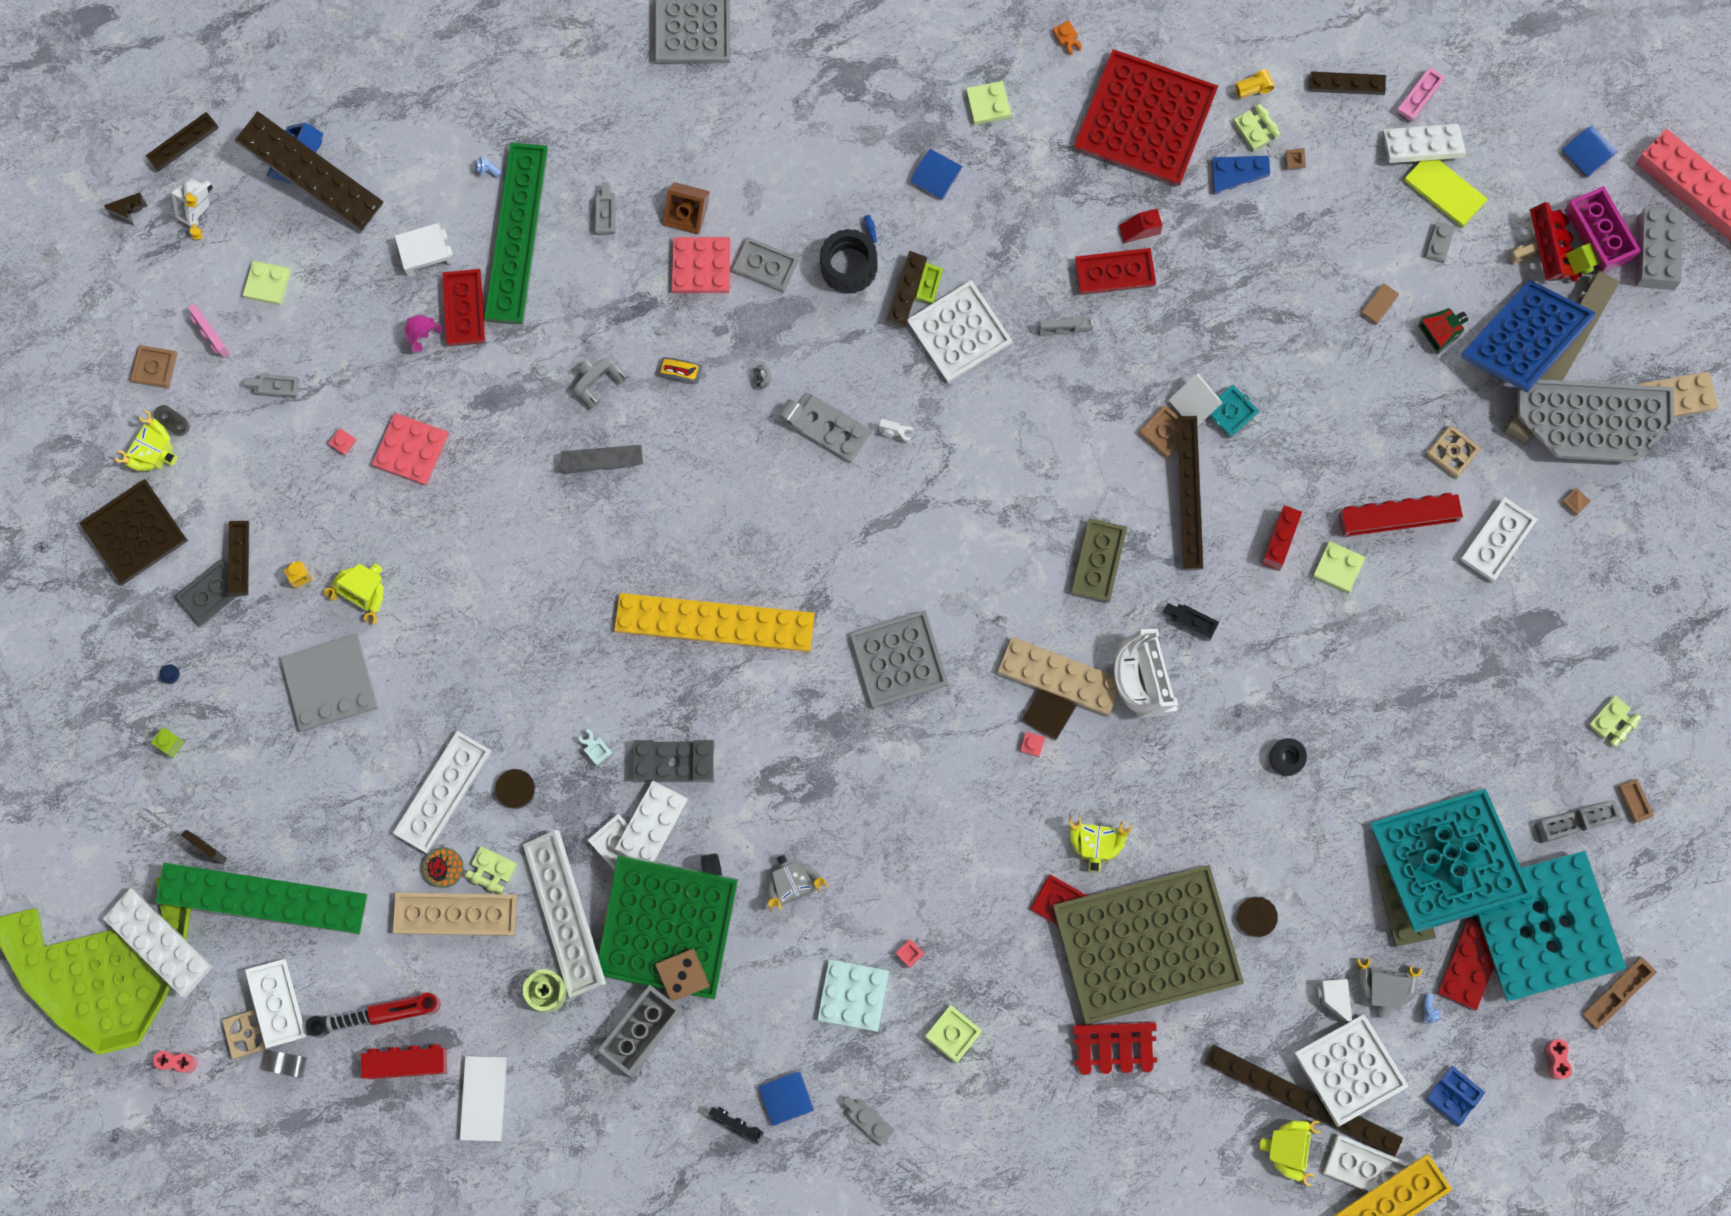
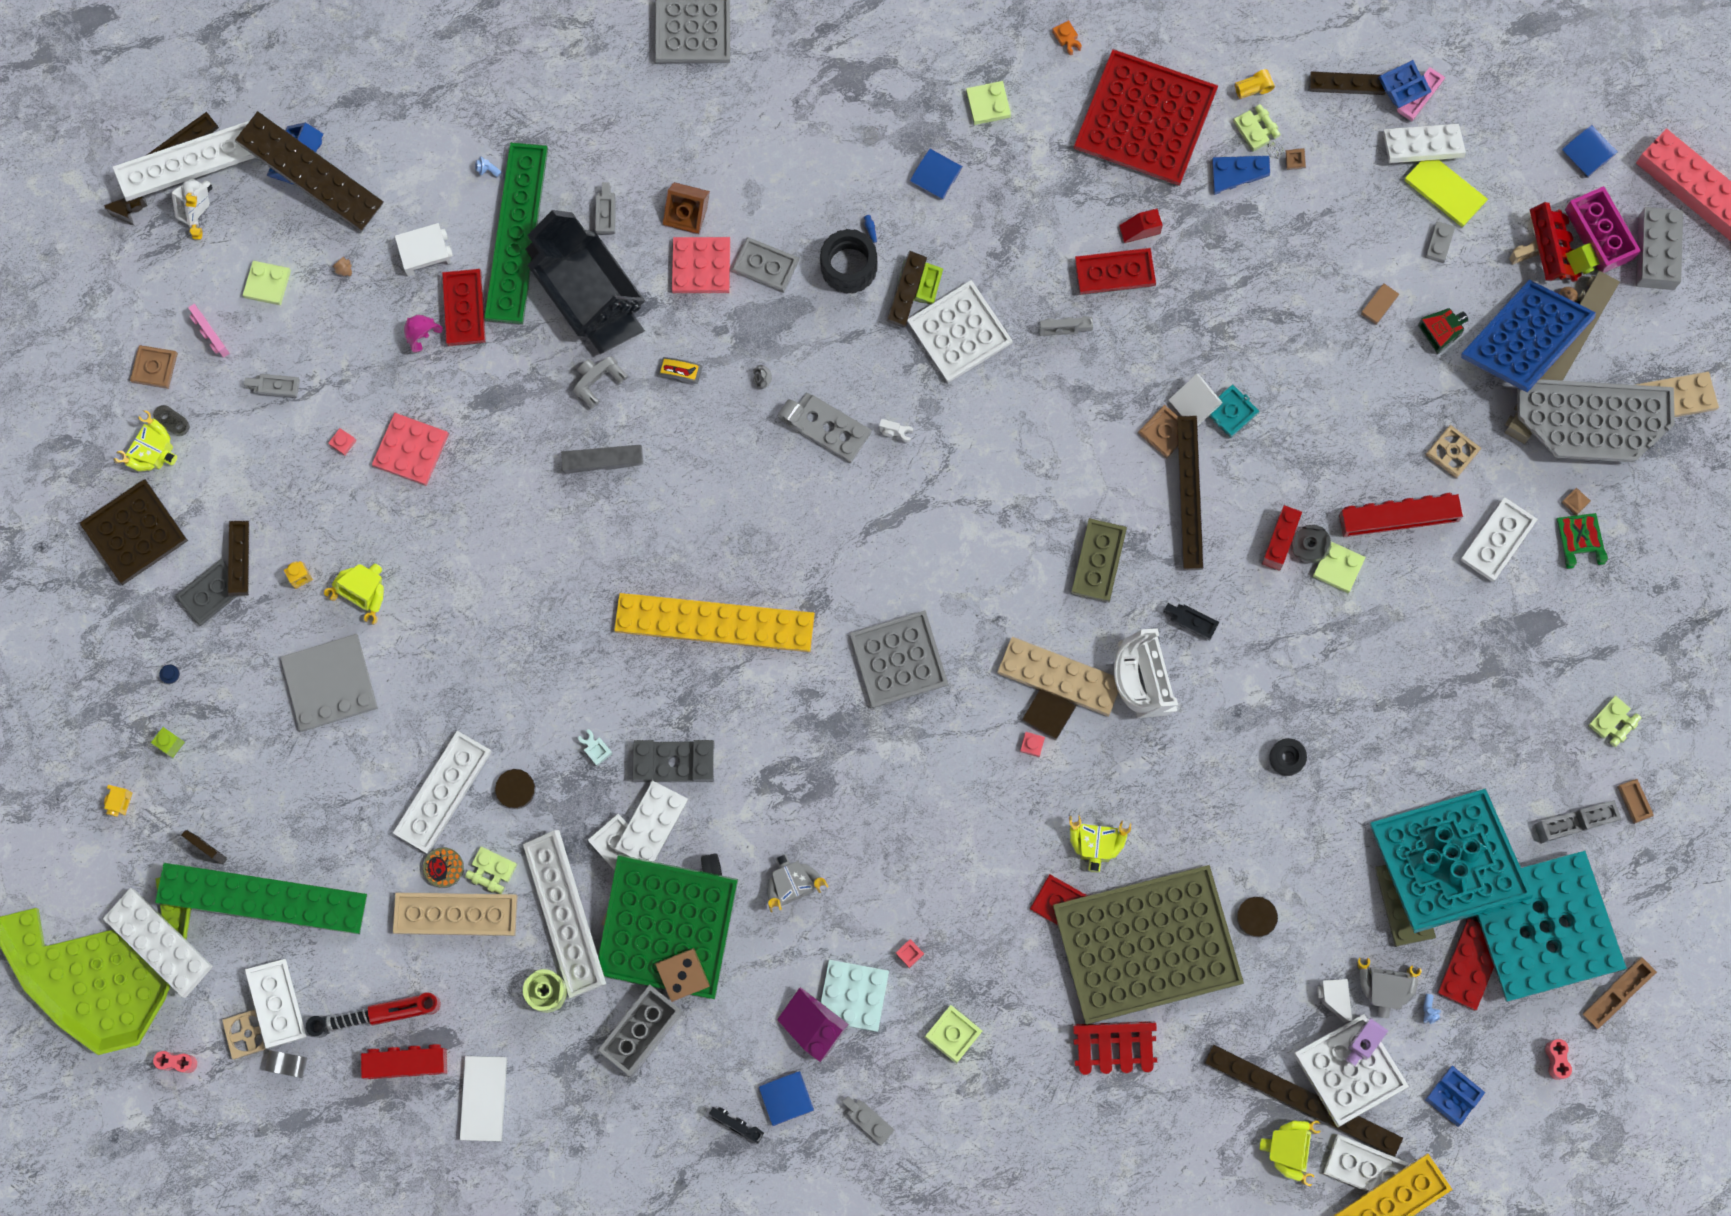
(117, 801): none -> yellow brick
(181, 162): none -> white plate
(343, 267): none -> medium nougat plate
(584, 281): none -> black panel
(812, 1024): none -> magenta slope
(1308, 535): none -> dark grey plate
(1371, 1034): none -> lavender torso
(1404, 84): none -> blue slope
(1569, 293): none -> medium nougat plate
(1581, 535): none -> flag

